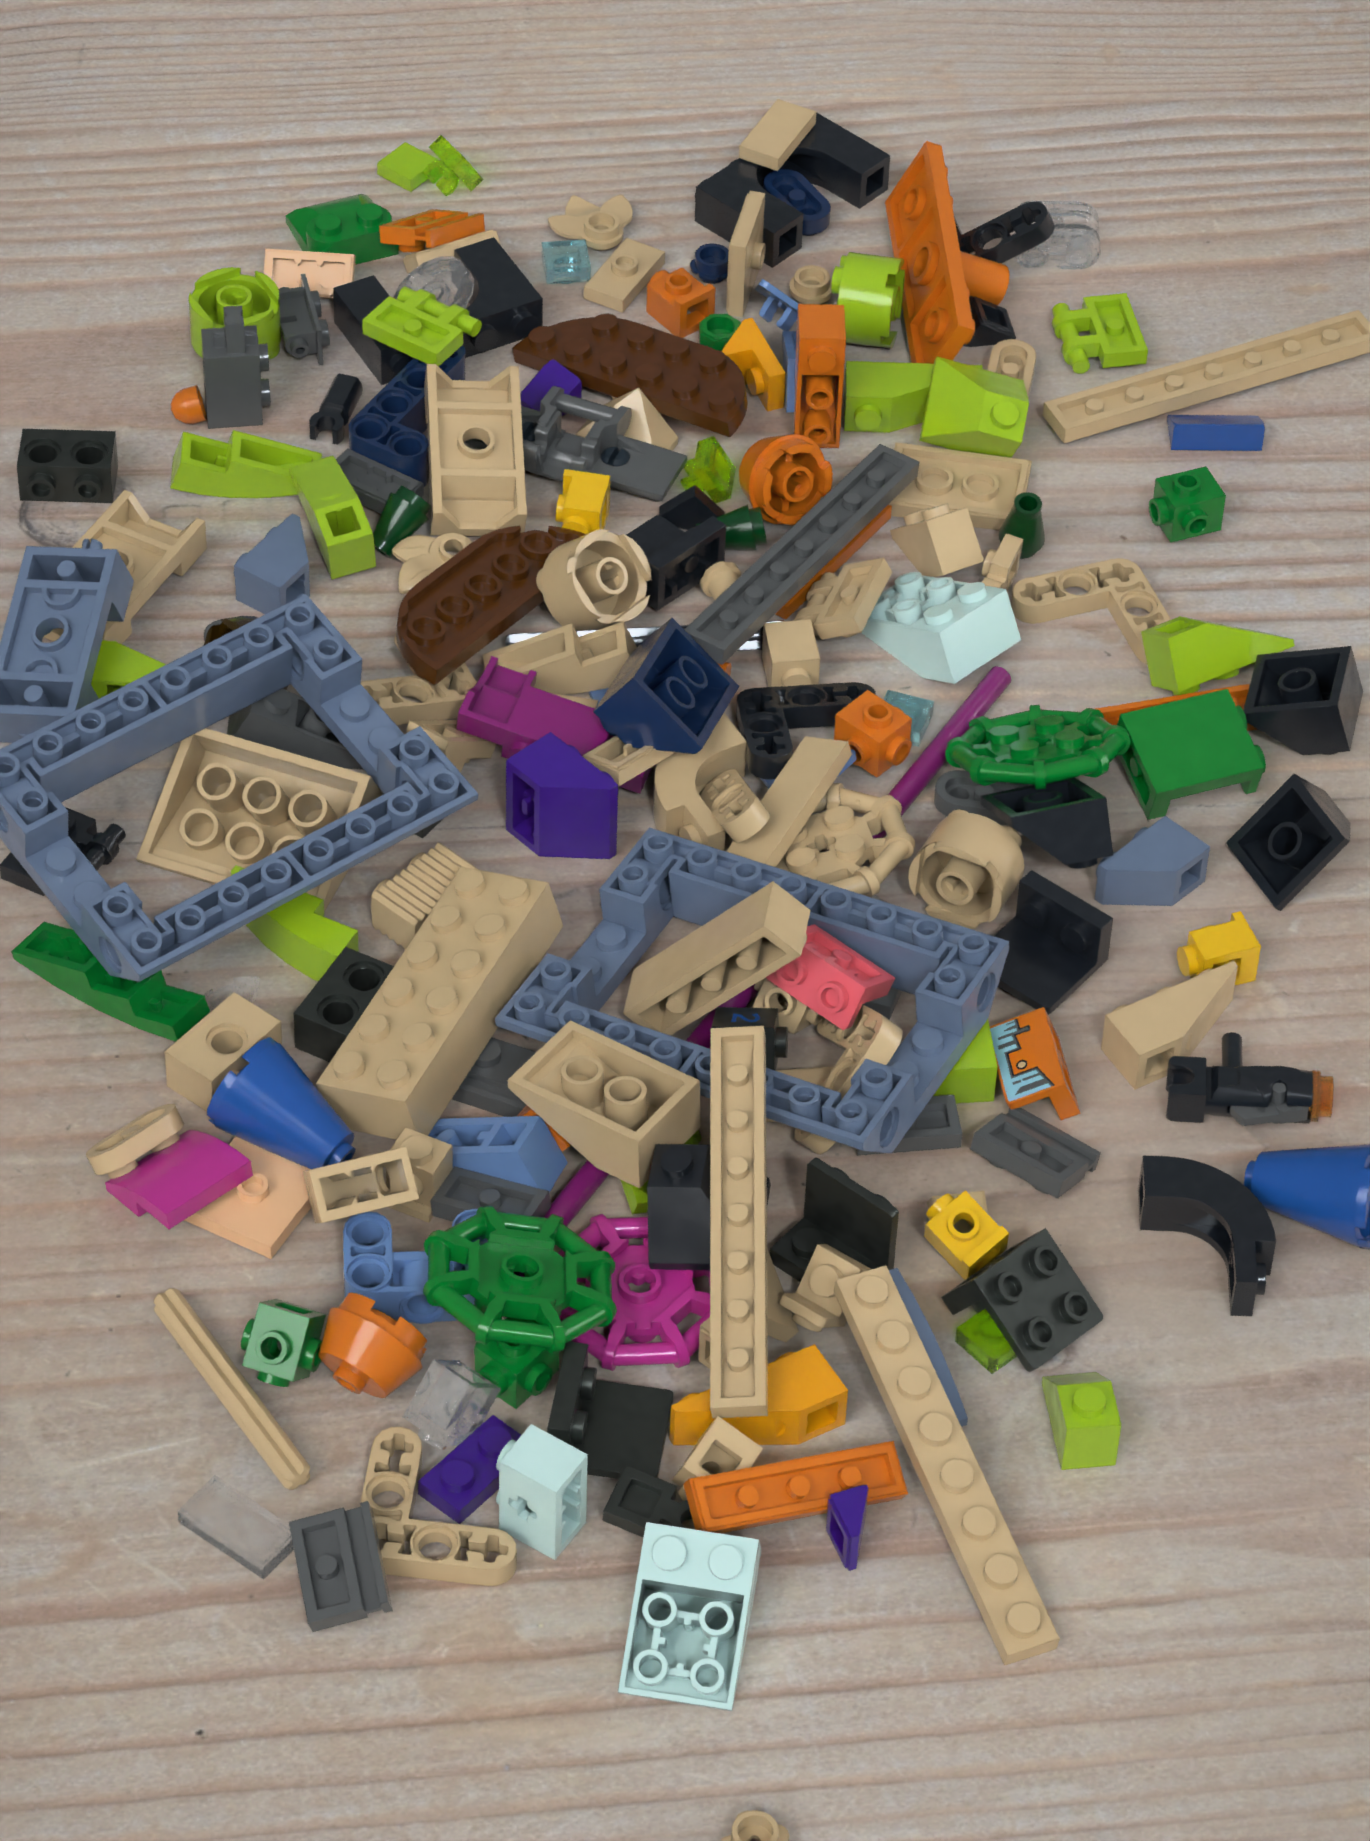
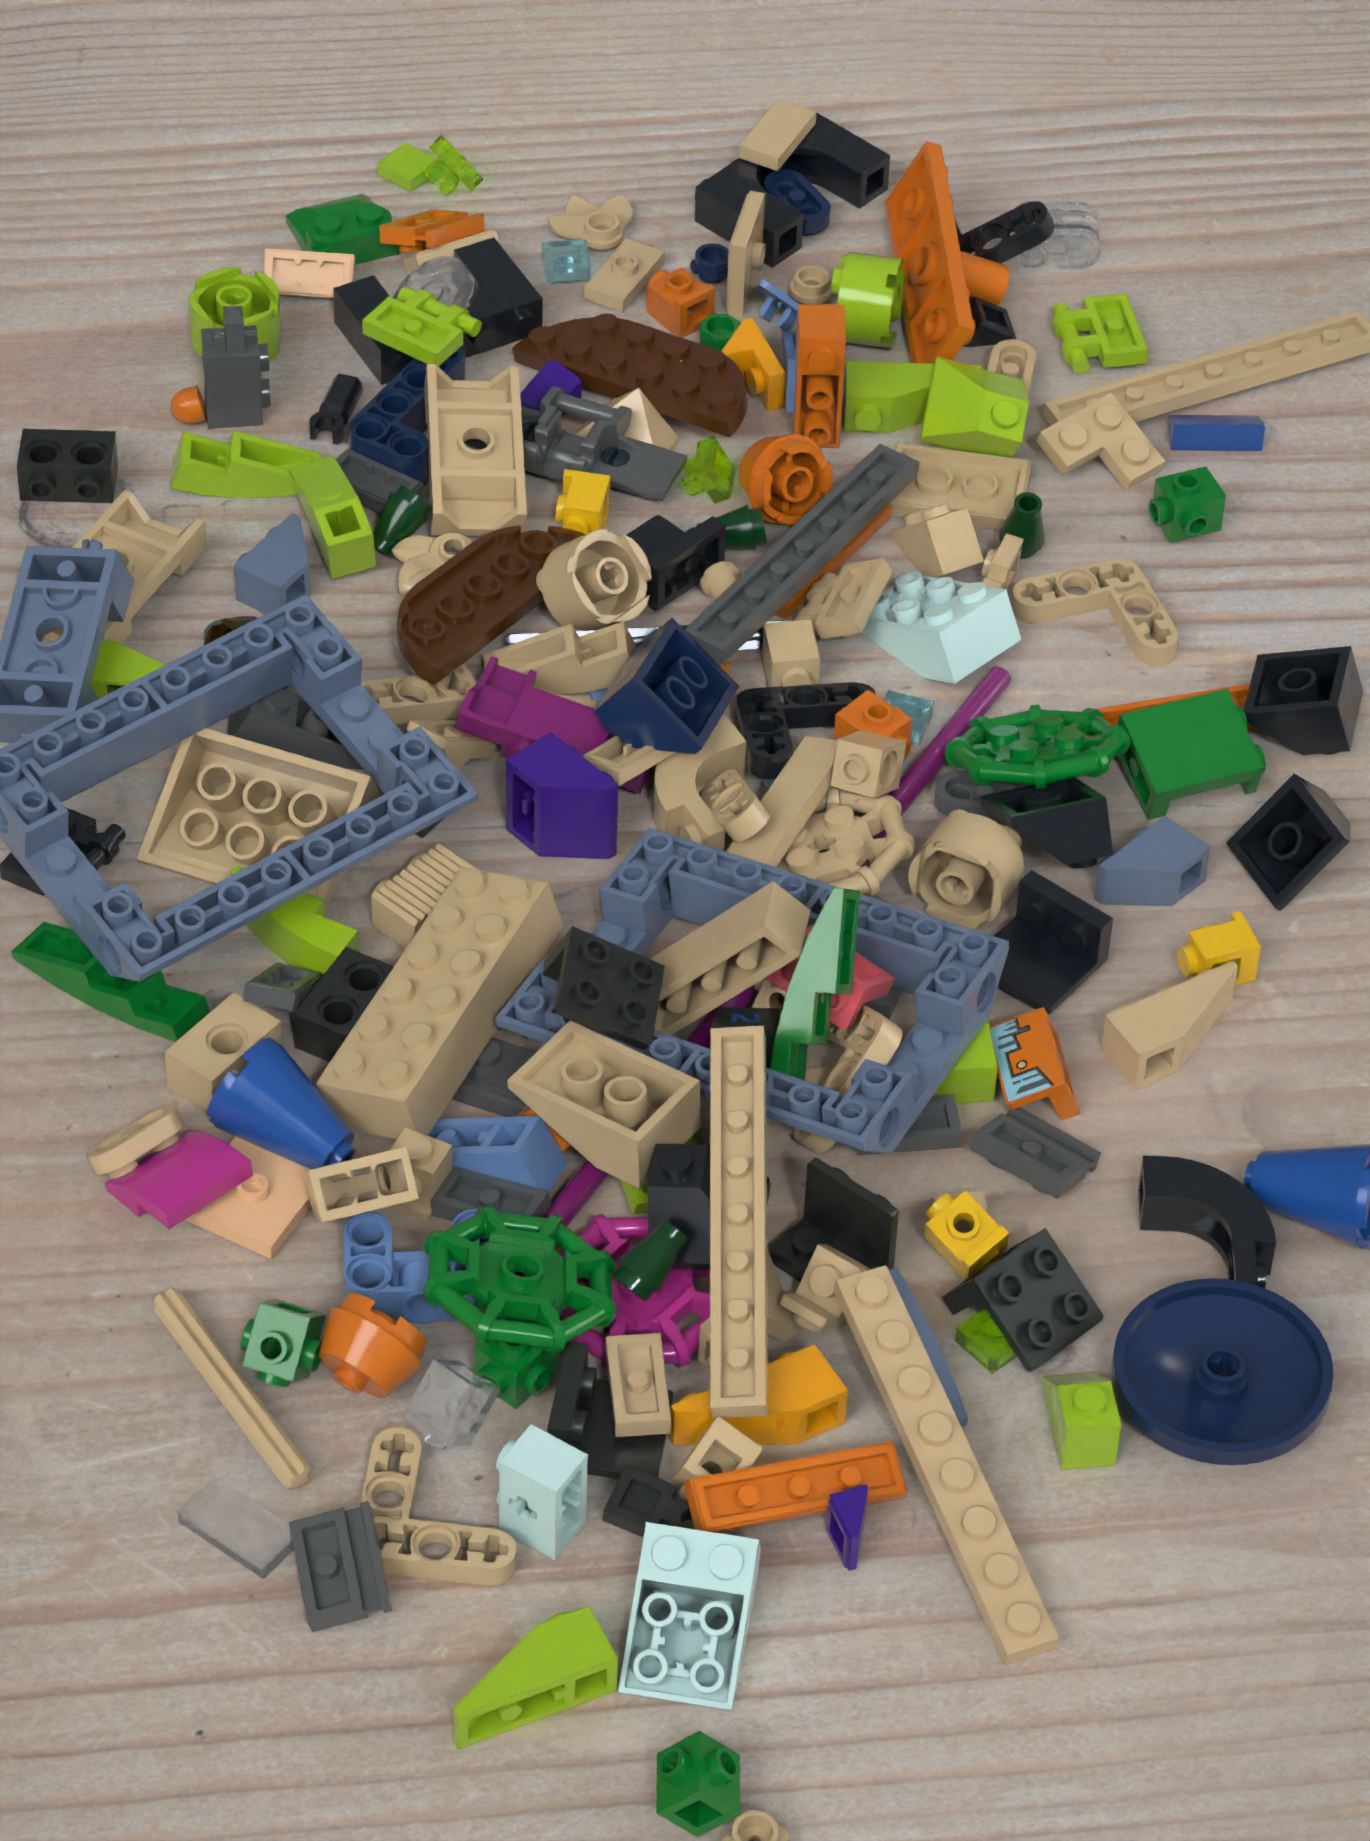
(281, 986): none -> dark grey plate
(300, 323): dark grey hinge -> none
(468, 1472): dark purple plate -> none
(544, 1674): none -> lime slope
(605, 987): none -> pearl dark grey bracket
(638, 1385): none -> tan plate
(650, 1261): none -> dark green cone
(690, 508): black tile -> none
(698, 1784): none -> green brick
(822, 970): none -> slope
(868, 763): none -> tan brick
(1105, 432): none -> tan plate
(1194, 651): lime slope -> none
(1222, 1371): none -> dark blue dish
(1245, 1092): black piece -> none

